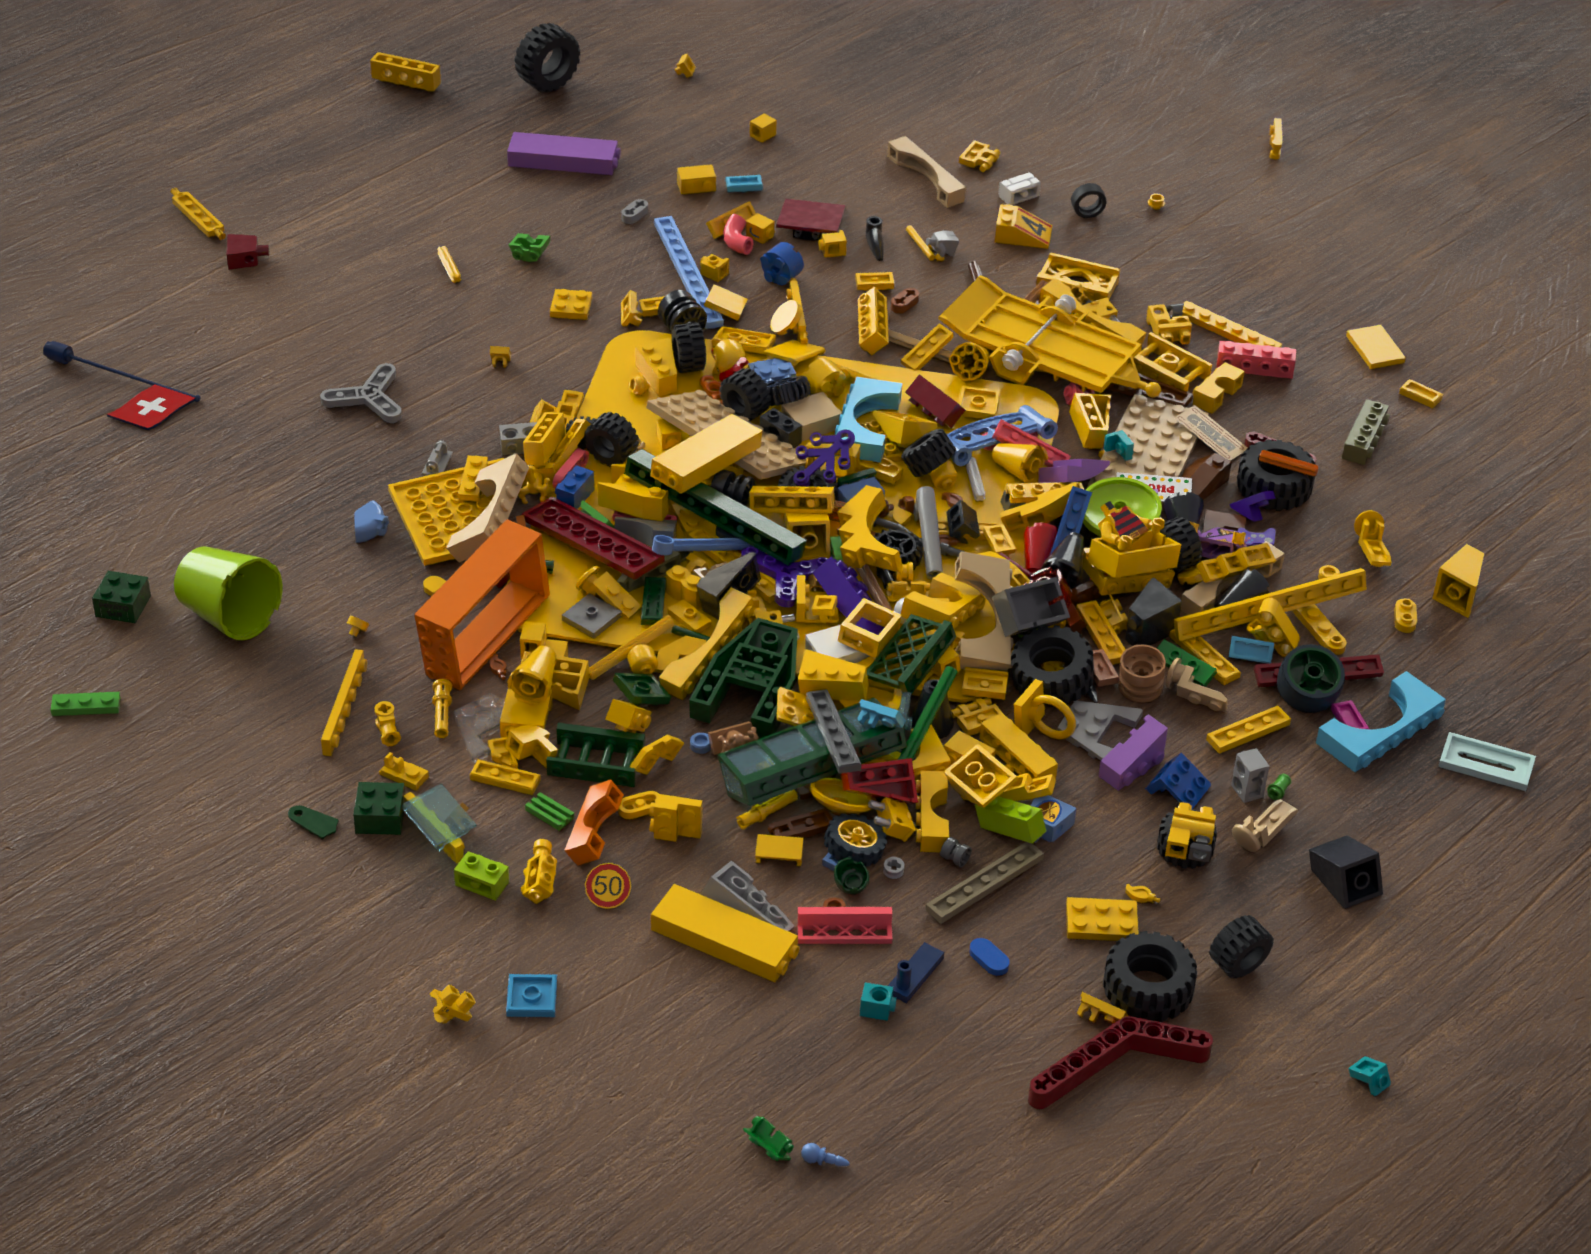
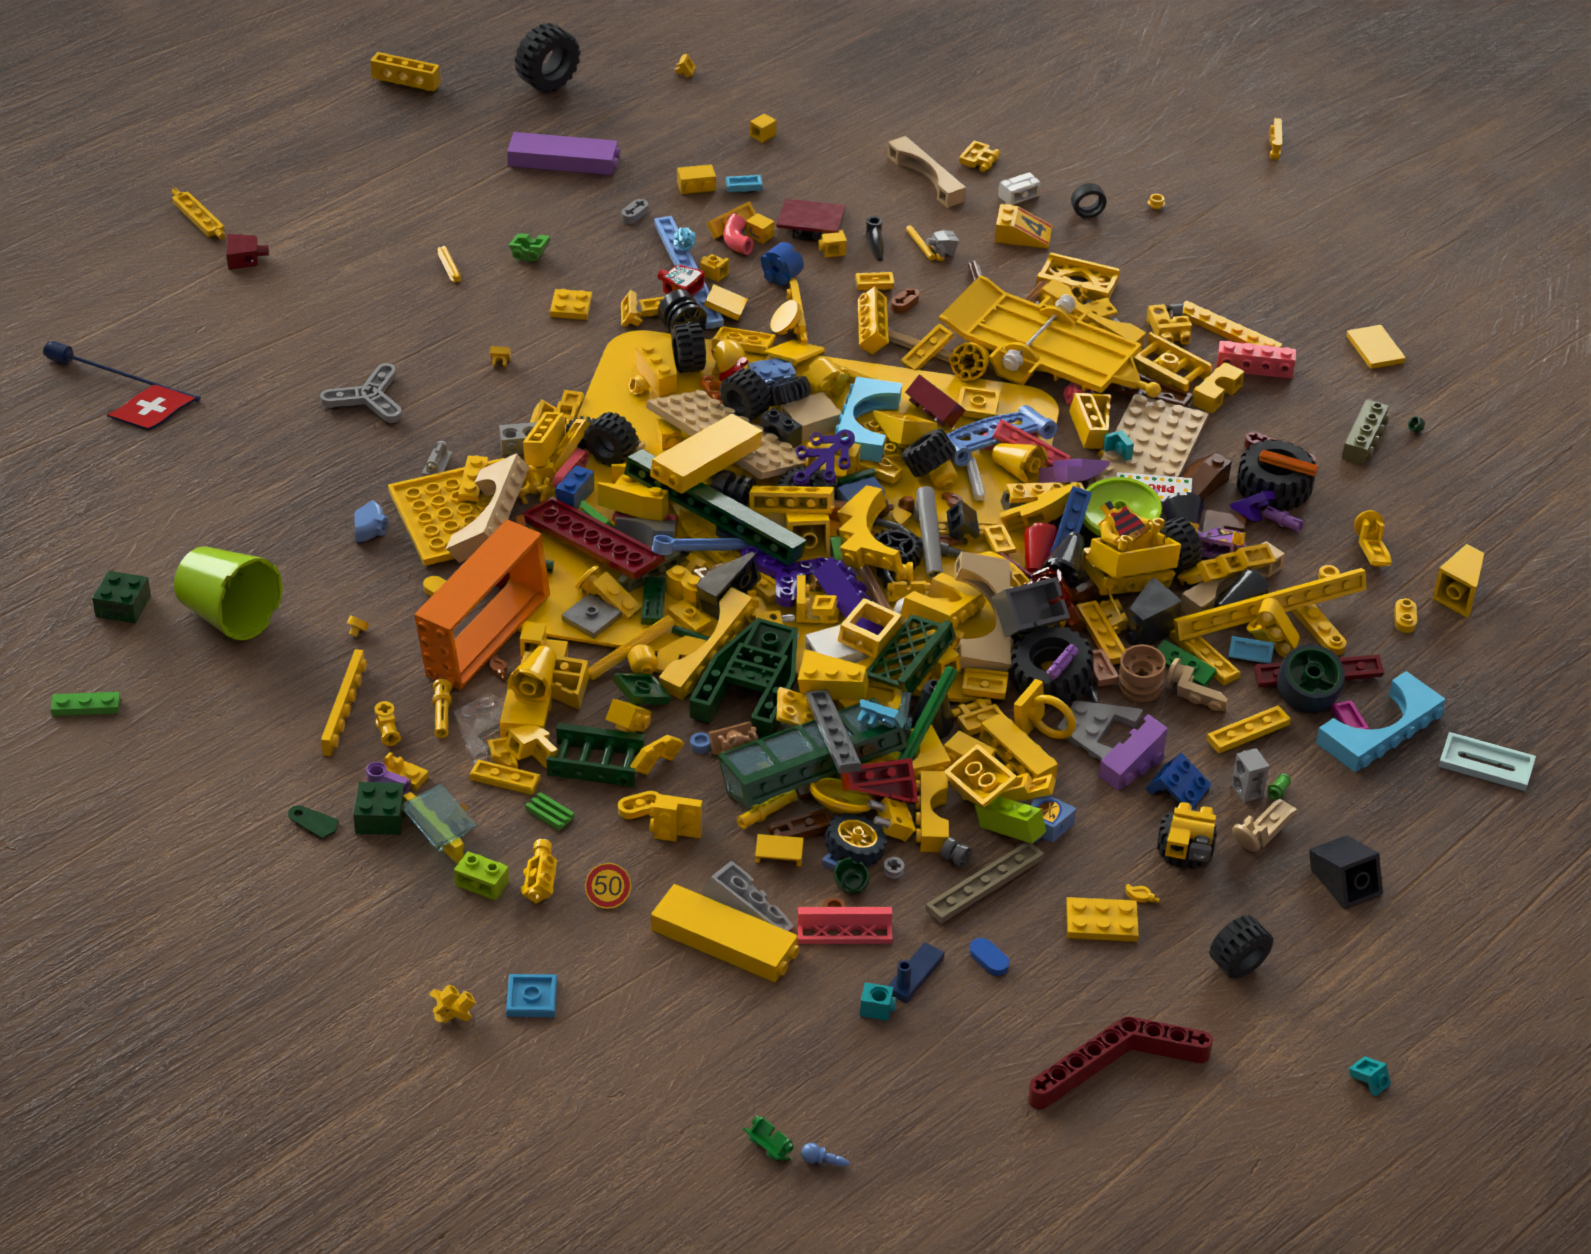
(378, 773): none -> medium lavender piece
(598, 805): orange arch -> none
(682, 278): none -> red torso
(684, 238): none -> medium azure gear
(1062, 661): none -> medium lavender axle
(1111, 1013): yellow plate -> none
(1153, 954): black tyre -> none
(1211, 433): sticker -> none
(1258, 538): dark purple piece -> none
(1283, 519): none -> medium lavender pin
(1416, 420): none -> dark green hinge
(1421, 393): yellow tile -> none

